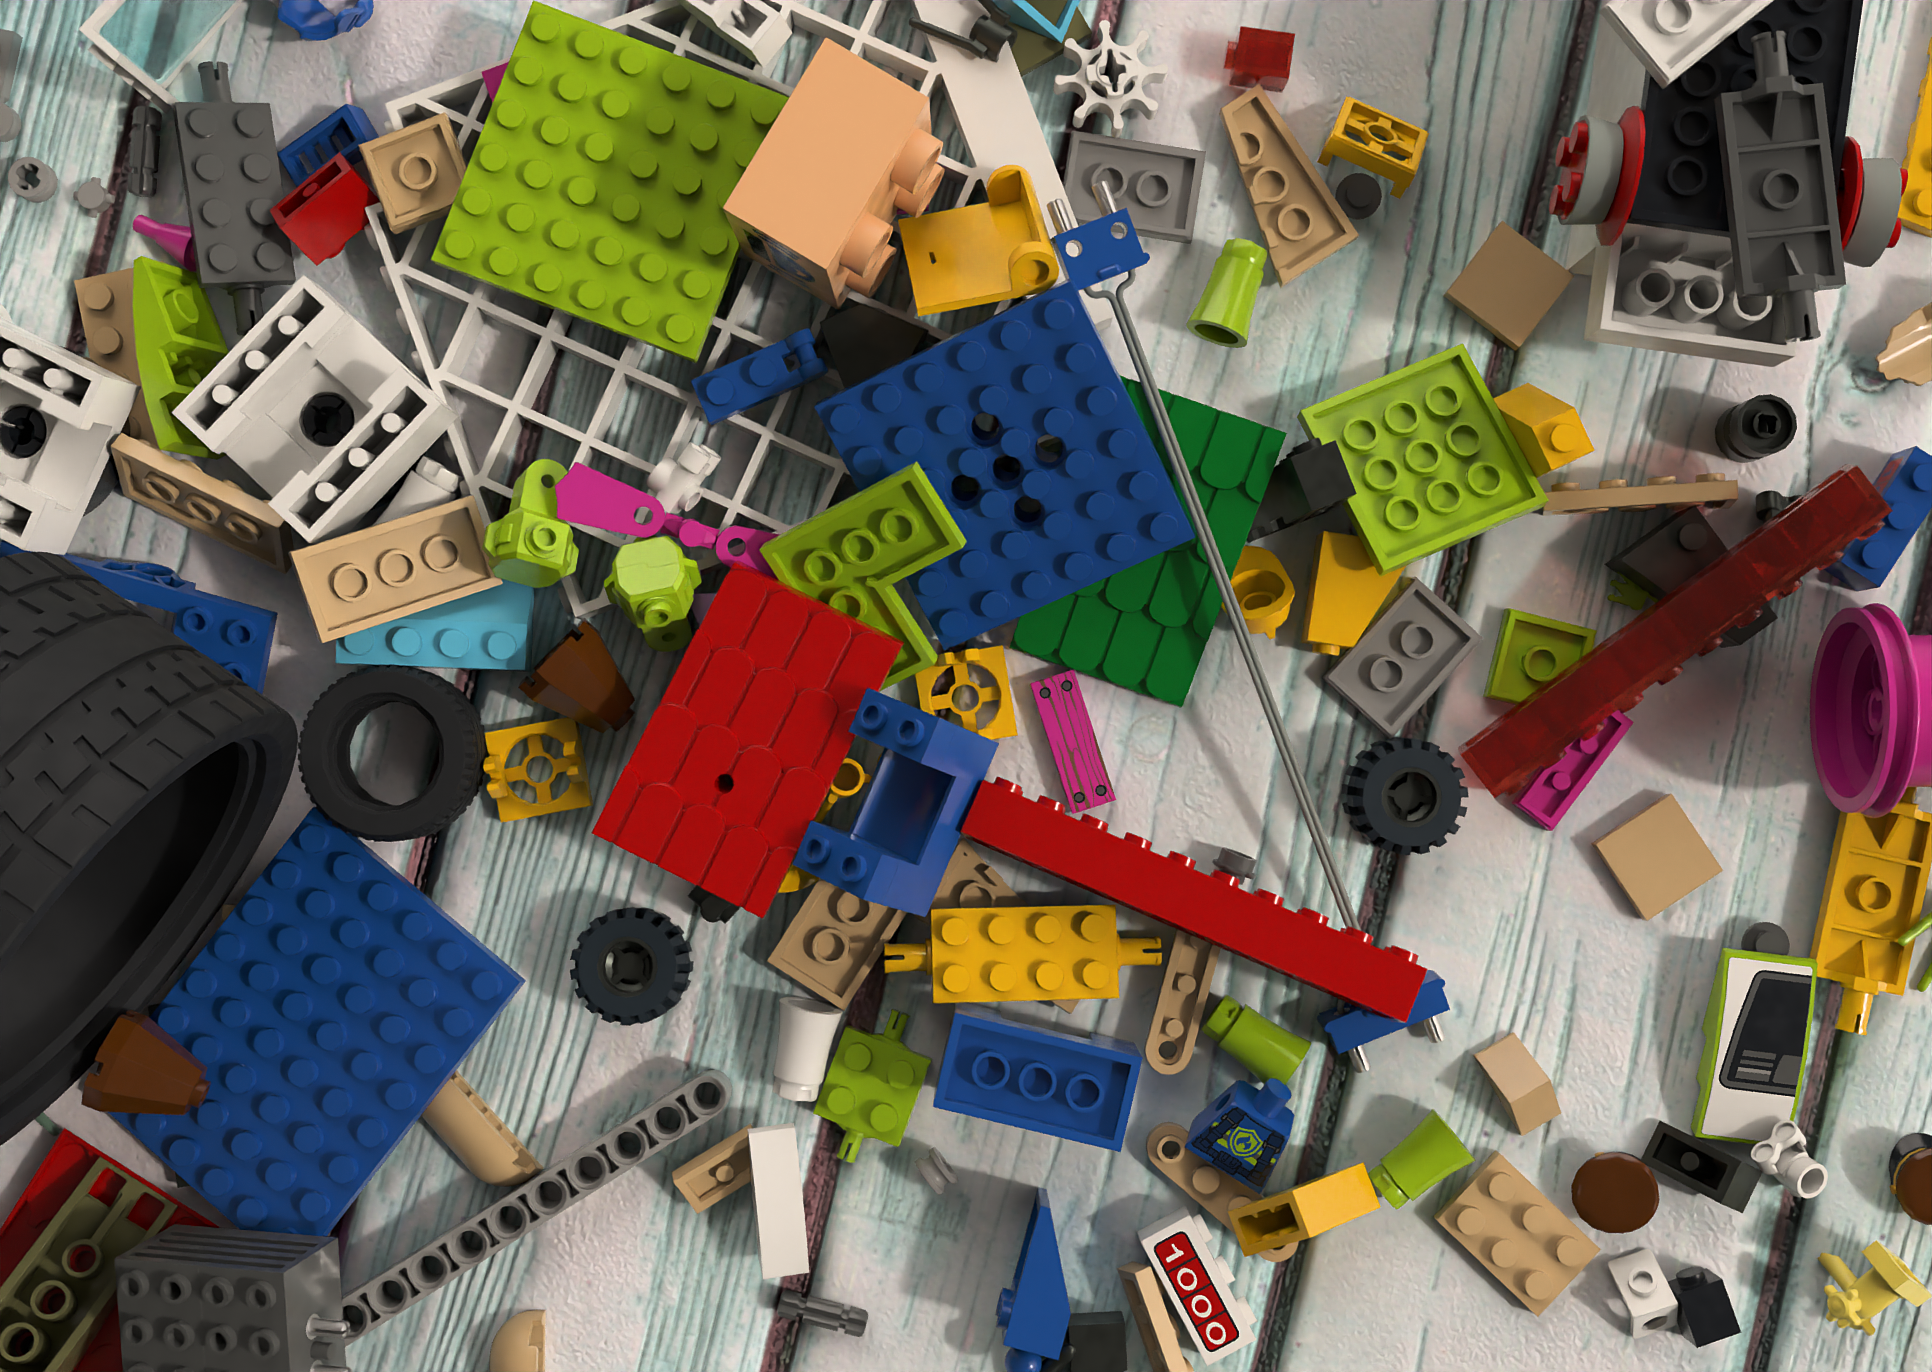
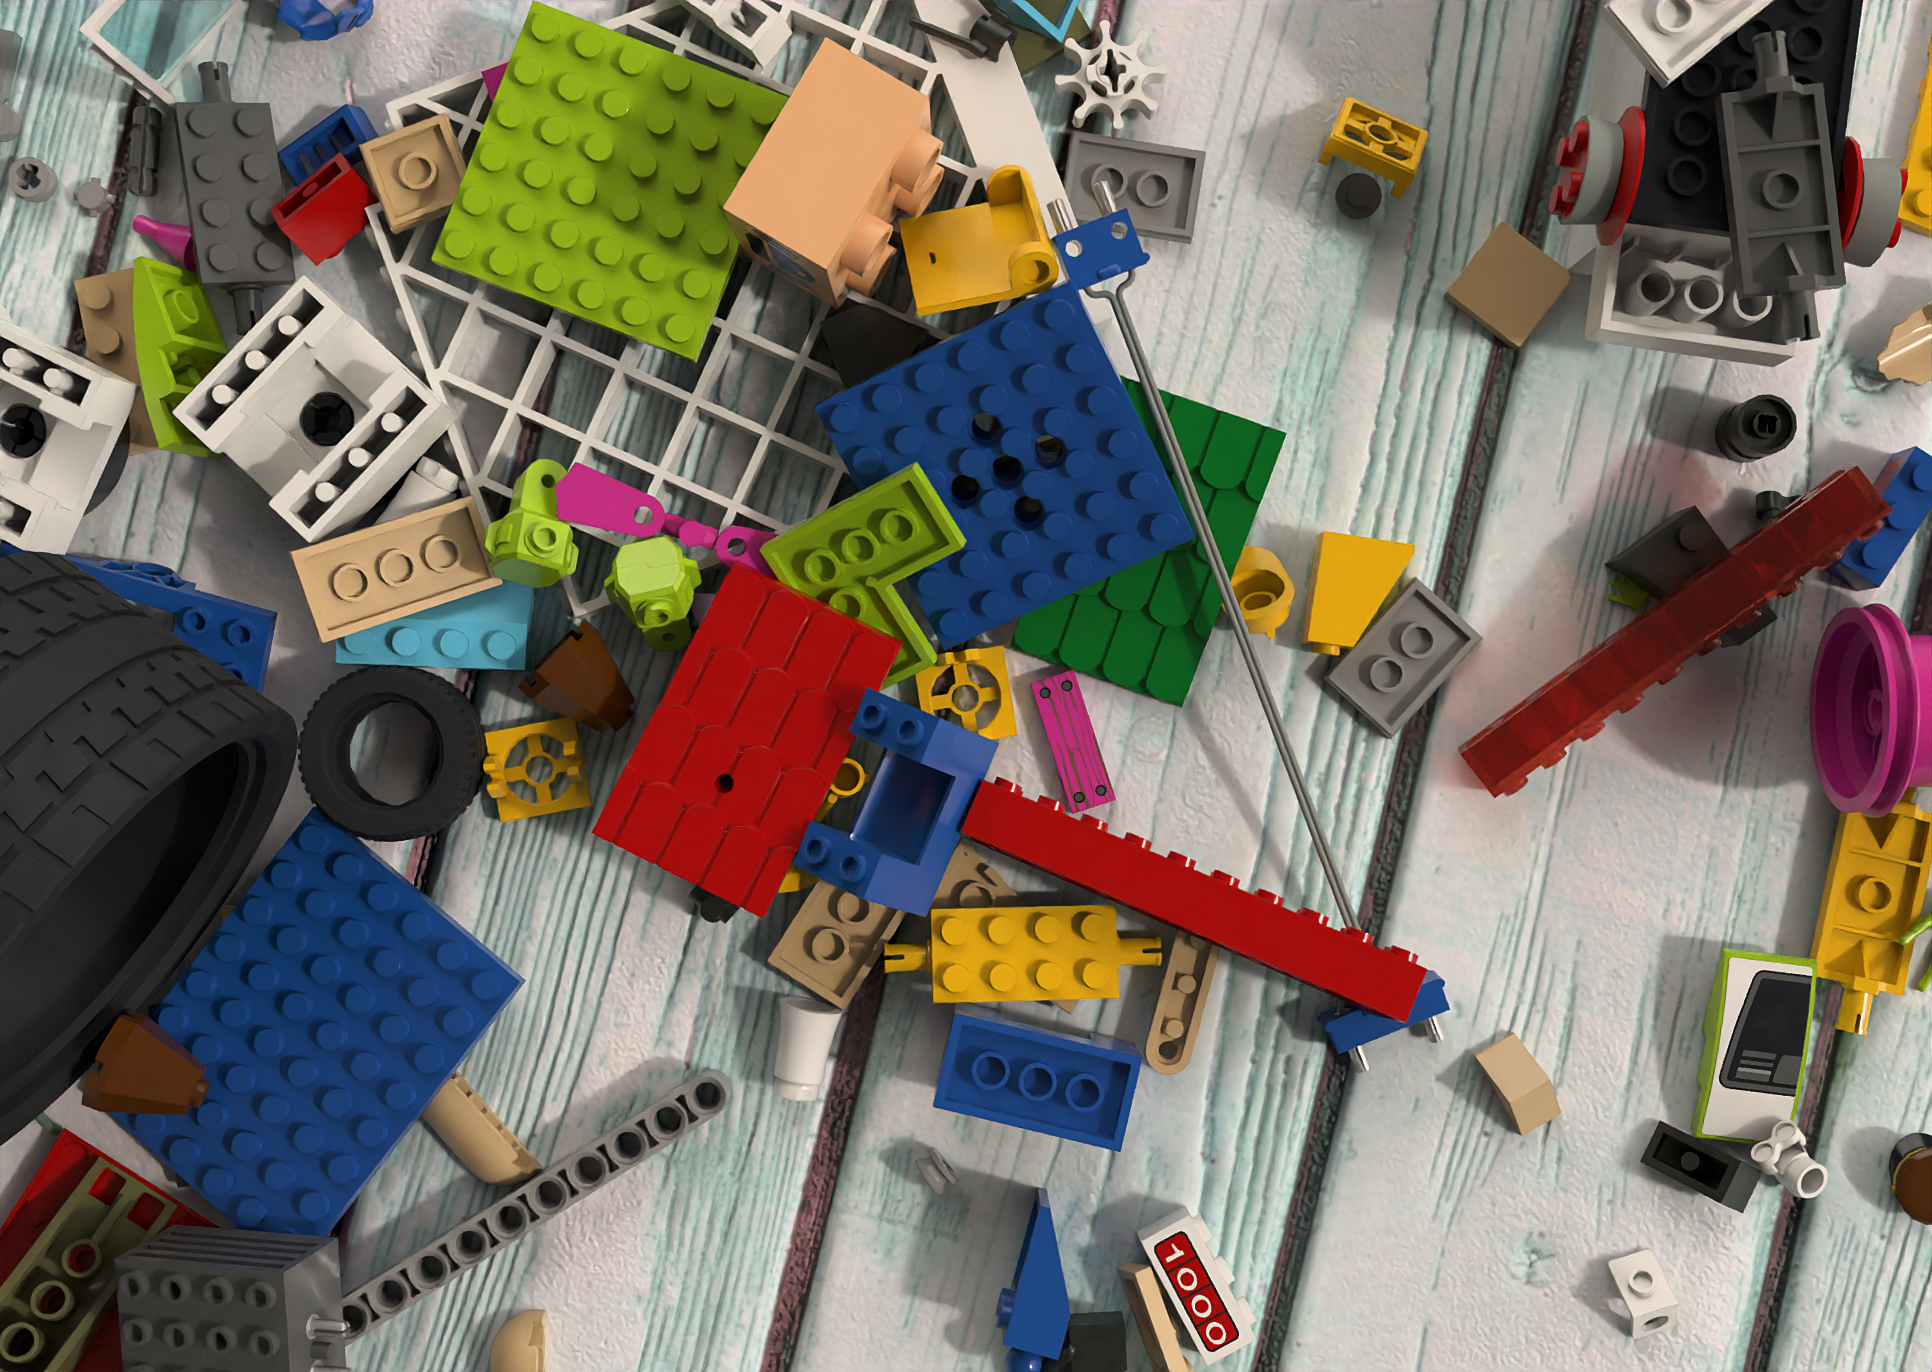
(202, 502): tan plate -> none
(631, 965): black wheel -> none
(679, 482): white plate -> none
(715, 1171): tan plate -> none
(758, 377): blue plate -> none
(778, 1201): white slope -> none
(822, 1313): dark grey axle -> none
(872, 1085): lime plate -> none
(1205, 1182): tan plate -> none
(1230, 295): lime plant -> none
(1235, 864): dark grey plate -> none
(1244, 1131): blue torso -> none
(1255, 1040): lime plant -> none
(1259, 58): clear red brick -> none
(1287, 194): tan wing -> none
(1303, 487): pearl dark grey wedge -> none
(1304, 1210): yellow slope -> none
(1404, 795): black wheel -> none
(1420, 1161): lime plant -> none
(1425, 459): lime plate -> none
(1516, 1233): tan plate -> none
(1531, 653): lime tile -> none
(1544, 428): yellow slope -> none
(1555, 789): dark pink tile -> none
(1569, 499): tan wing -> none
(1615, 1192): reddish brown piece -> none
(1657, 857): tan tile -> none
(1703, 1306): black brick -> none
(1765, 938): dark grey plate -> none
(1871, 1292): light yellow piece -> none

